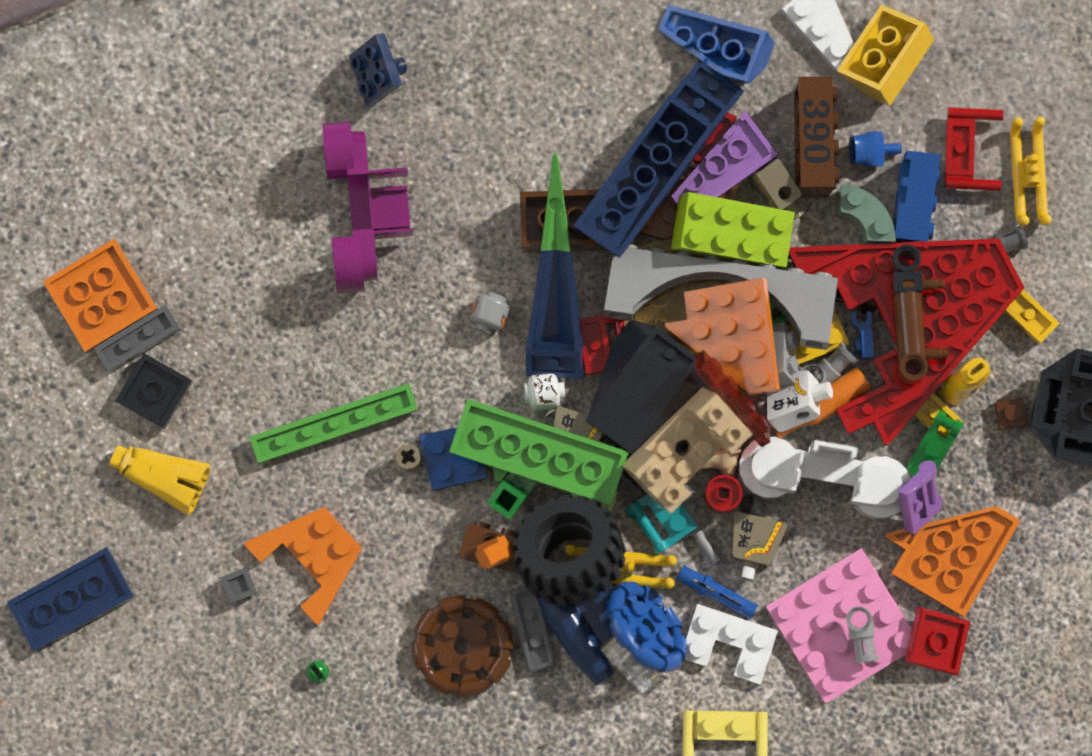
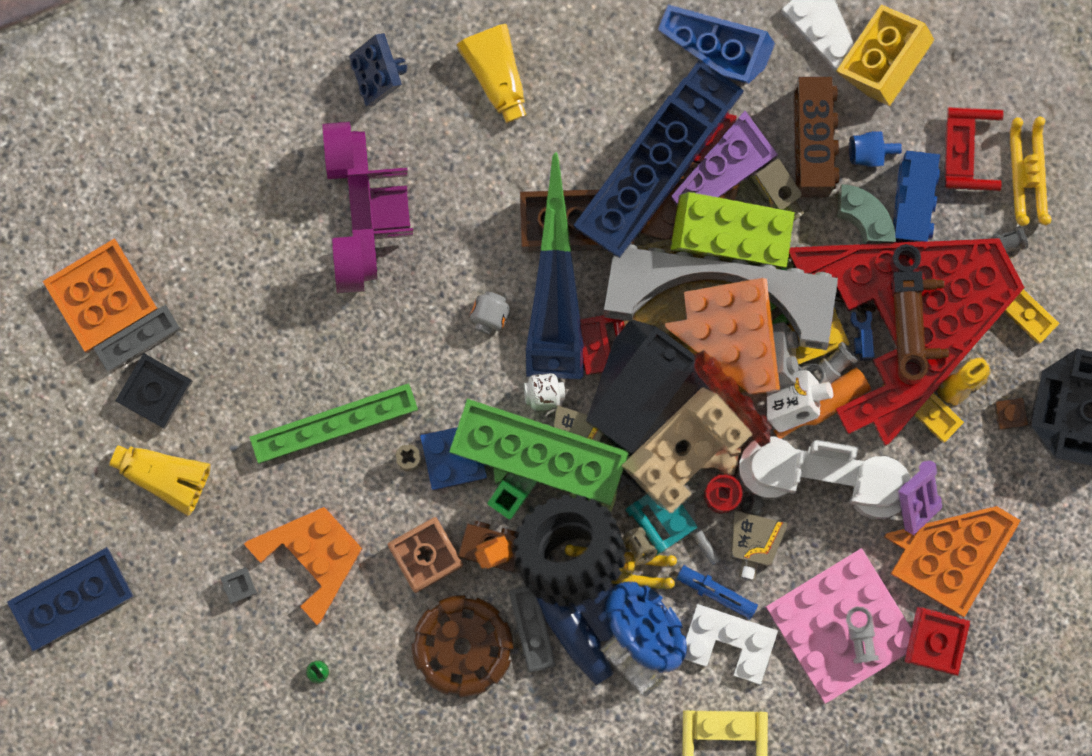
(407, 550): none -> nougat brick
(494, 65): none -> yellow piece
(645, 547): none -> dark tan bush
(935, 445): green plate -> none

